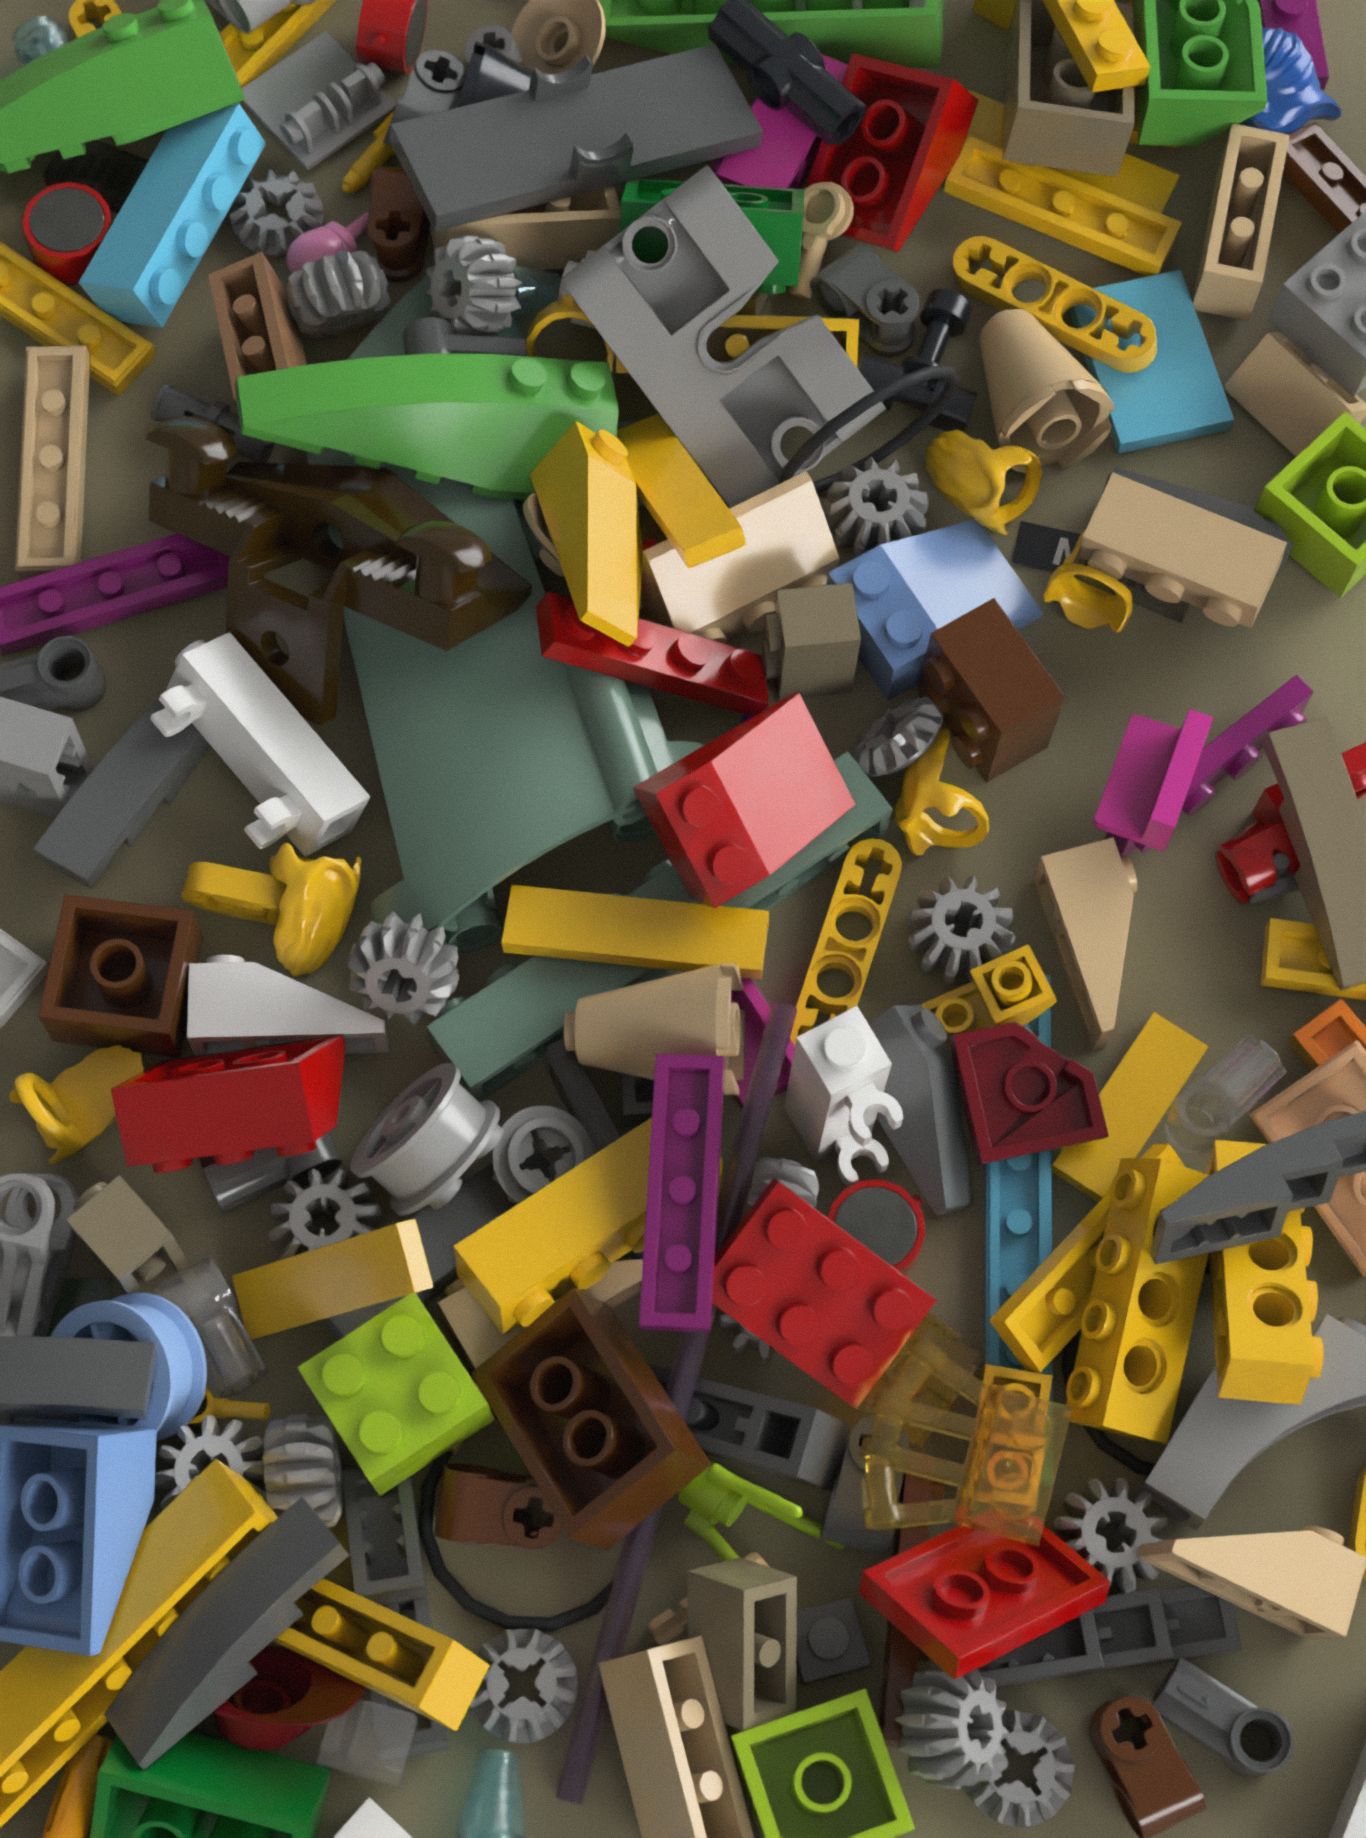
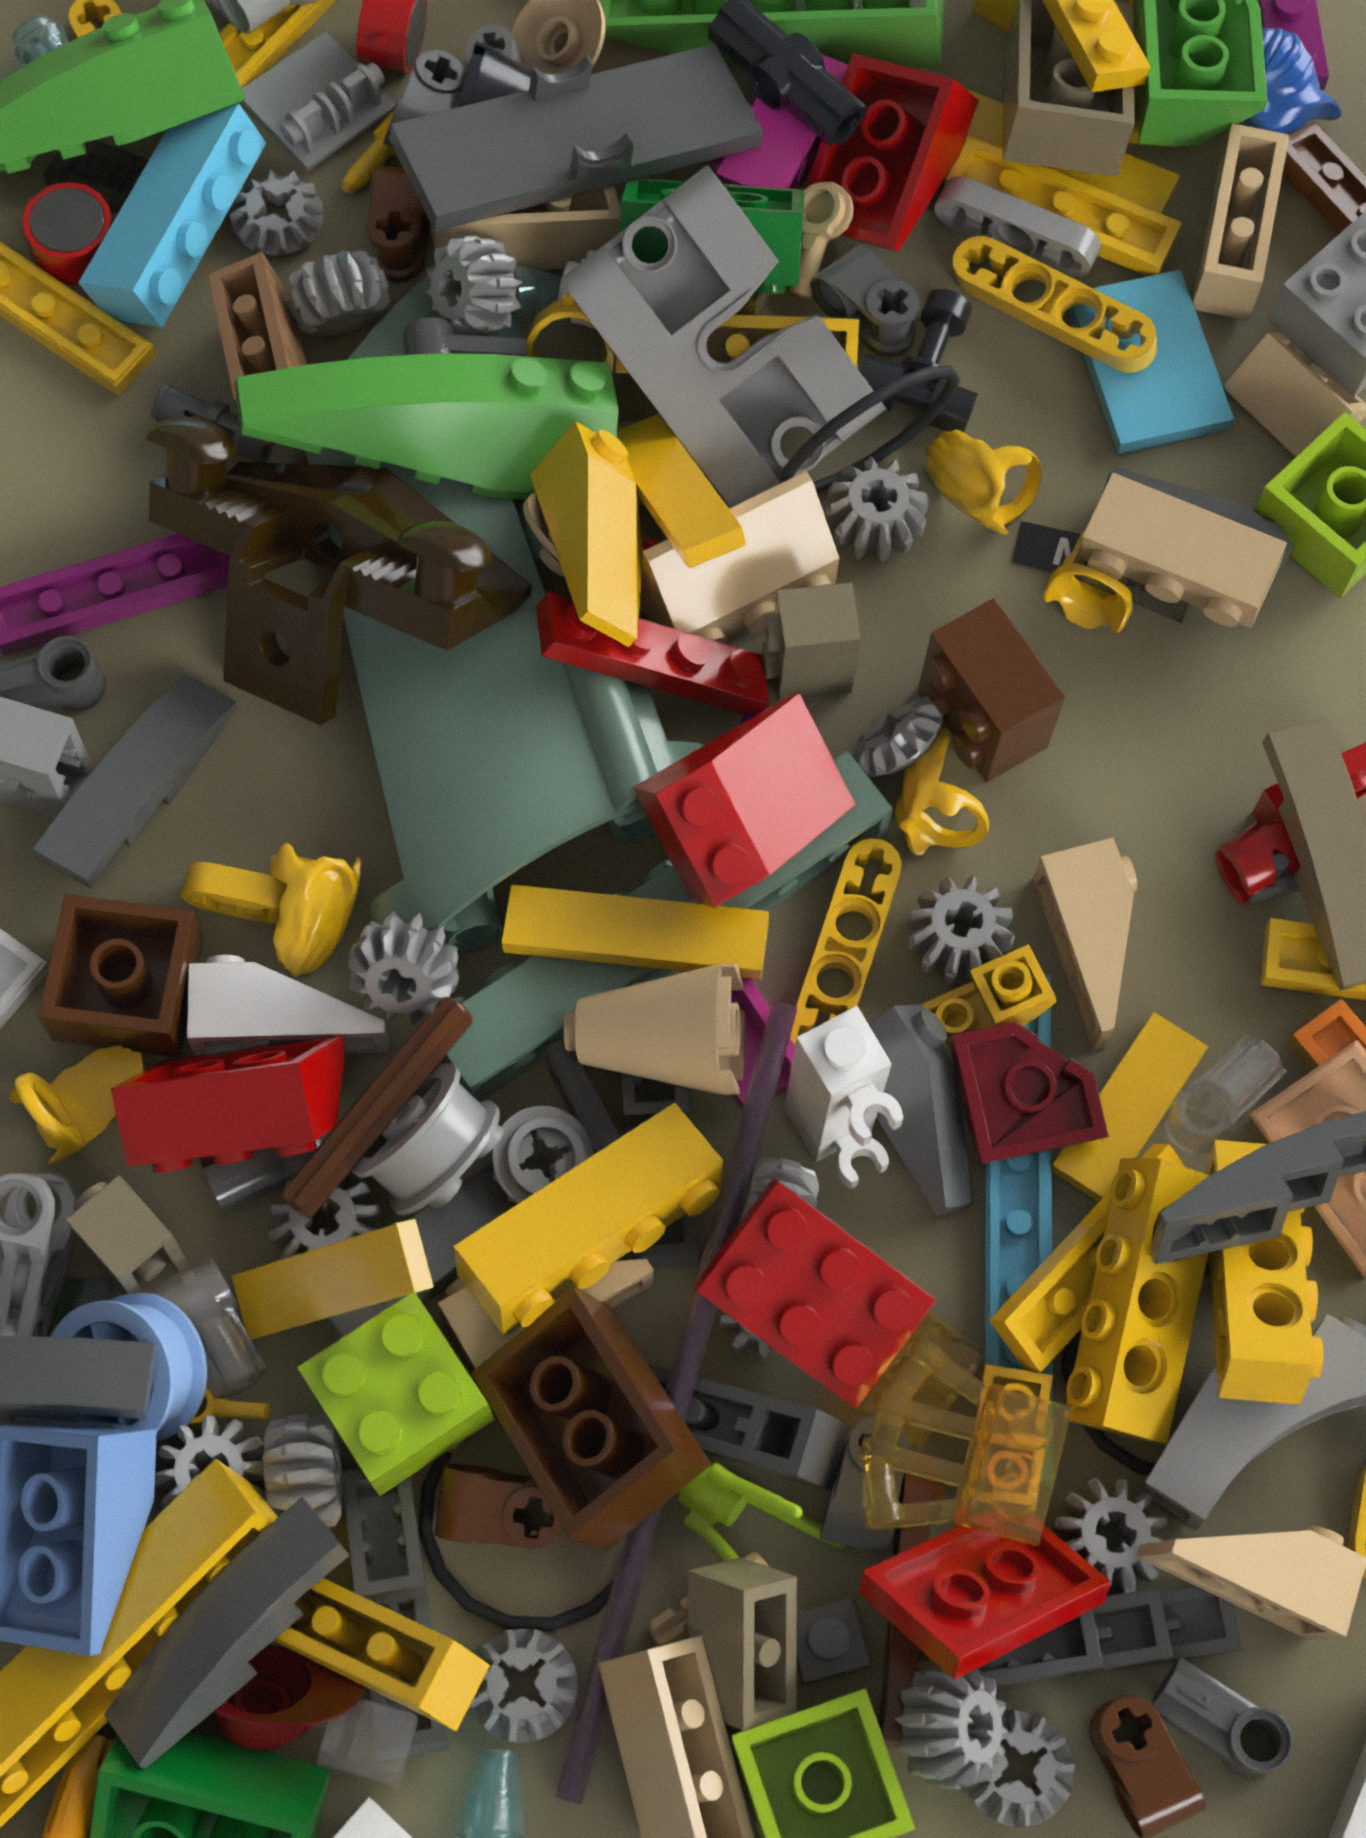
(52, 459): tan tile -> none
(264, 743): white brick -> none
(325, 240): bright pink piece -> none
(377, 1107): none -> reddish brown axle
(682, 1193): magenta plate -> none
(882, 1220): pearl dark grey piece -> none
(920, 586): medium blue slope -> none
(1041, 392): tan cone -> none
(1043, 235): none -> light grey beam
(1151, 778): dark pink panel -> none
(1237, 748): magenta plate -> none

